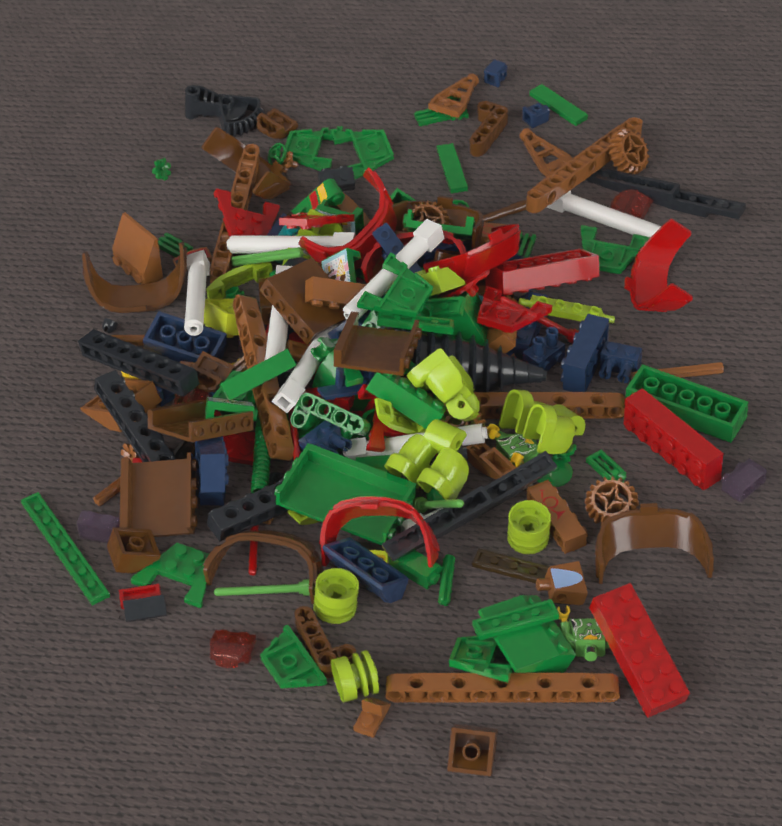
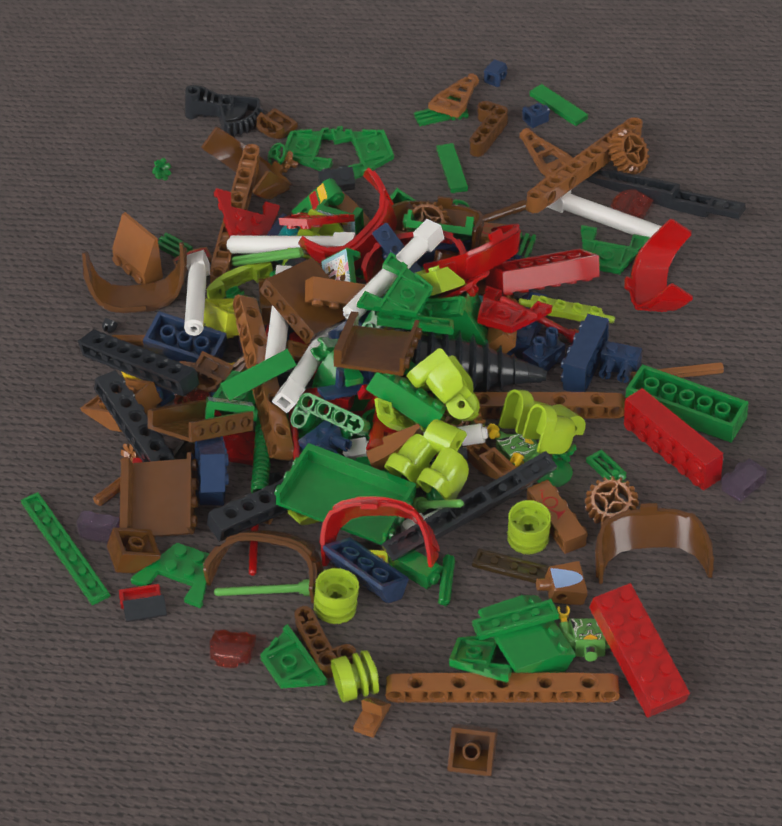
(392, 444): none -> dark orange slope

